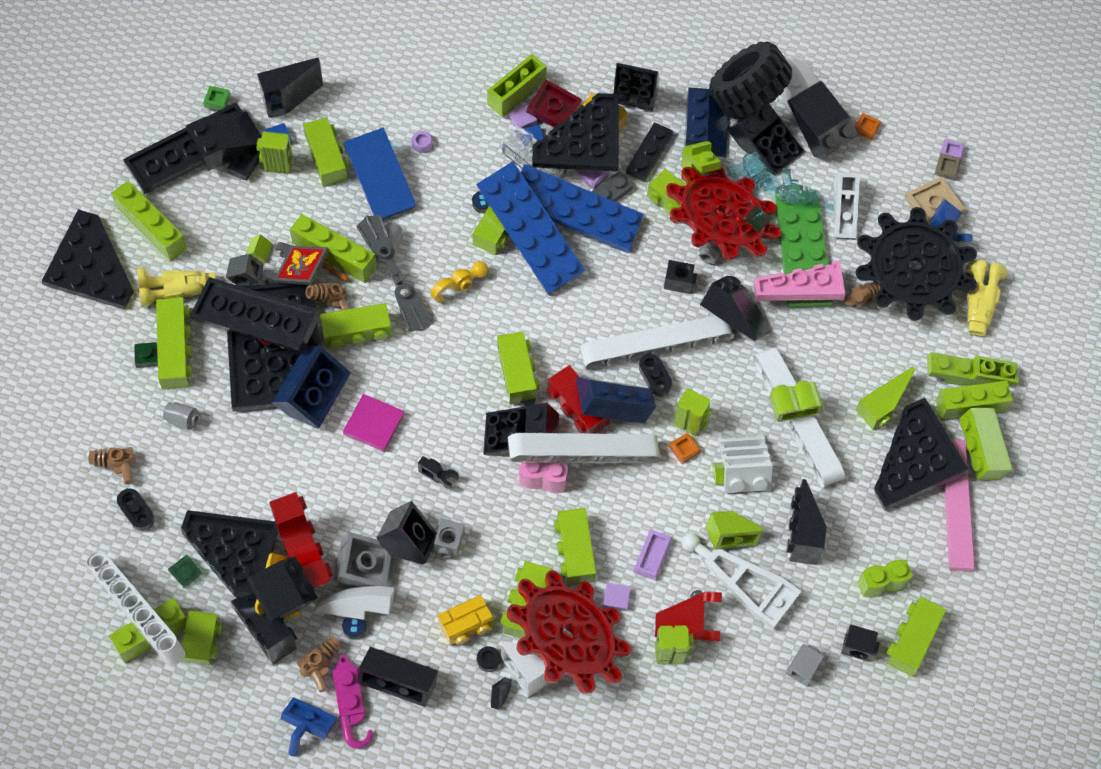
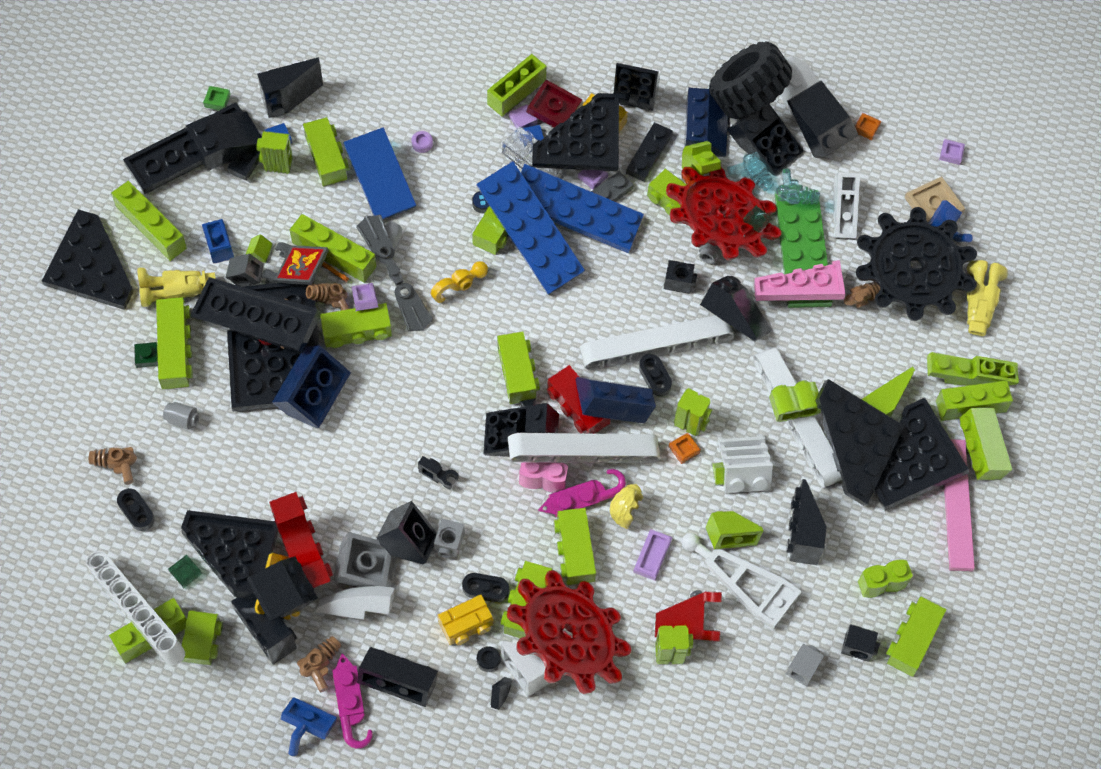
(217, 241): none -> blue slope
(354, 628): tile -> none
(364, 296): none -> lavender tile
(373, 422): dark pink tile -> none
(486, 585): none -> black plate
(582, 495): none -> dark pink plate
(616, 596): lavender tile -> none
(624, 503): none -> light yellow hair
(859, 438): none -> black plate
(947, 166): dark tan tile -> none

